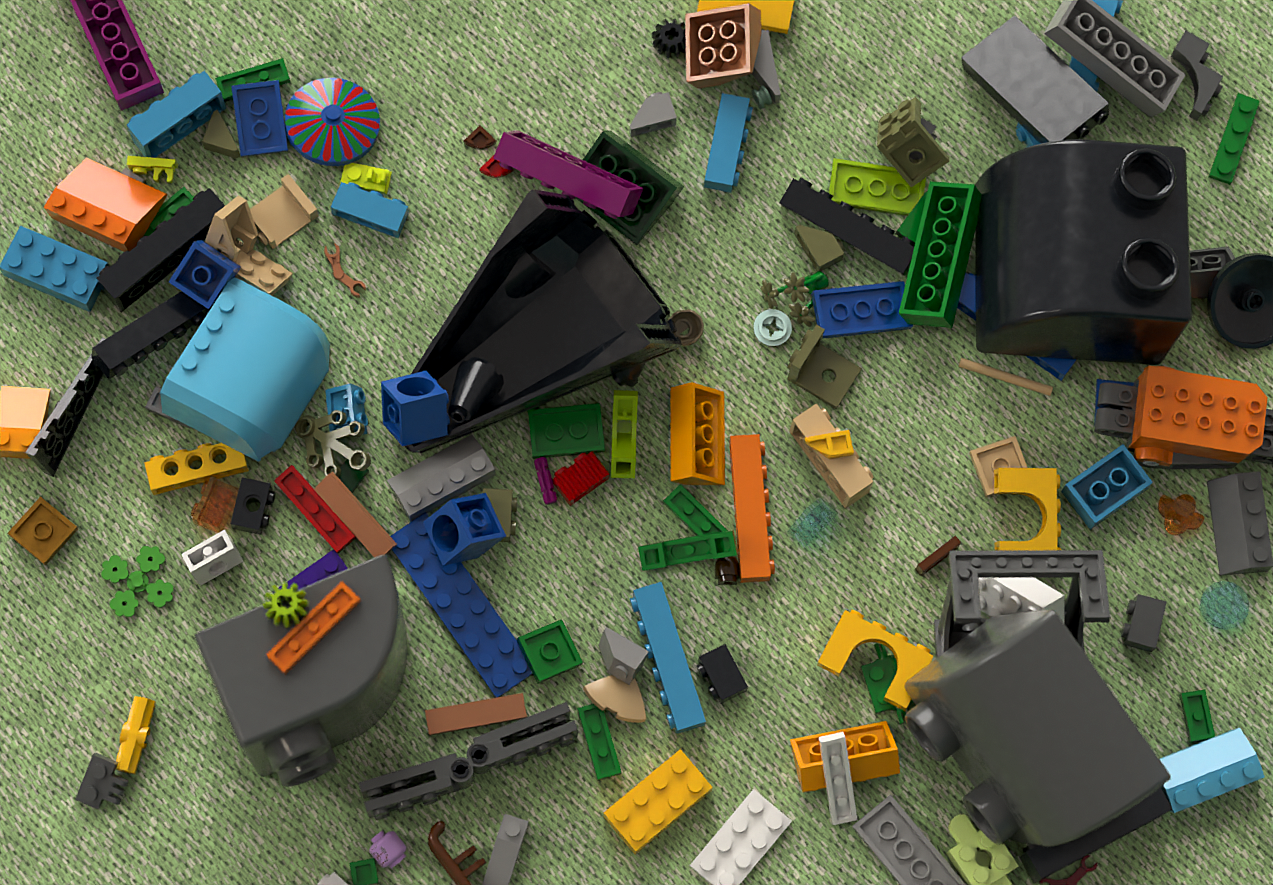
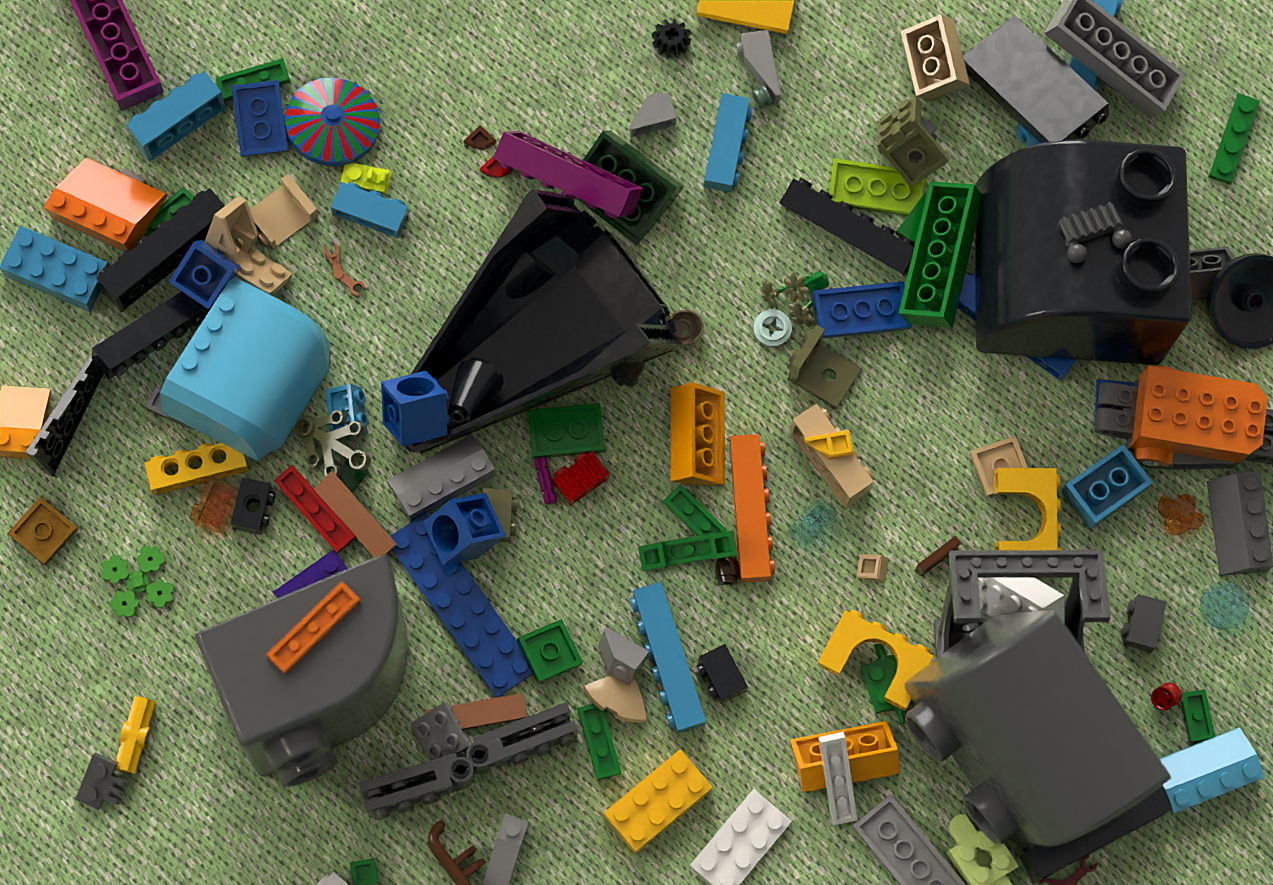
(141, 165): neon yellow plate -> none
(212, 557): white brick -> none
(218, 138): olive slope -> none
(282, 613): lime gear -> none
(387, 849): lavender head -> none
(440, 732): none -> light grey hinge
(624, 434): lime arch -> none
(721, 44): nougat slope -> none
(820, 247): olive slope -> none
(872, 567): none -> tan slope
(935, 57): none -> tan brick
(1005, 376): tan bar -> none
(1092, 225): none -> dark grey gear
(1161, 699): none -> red wheel
(1192, 55): dark grey arch -> none

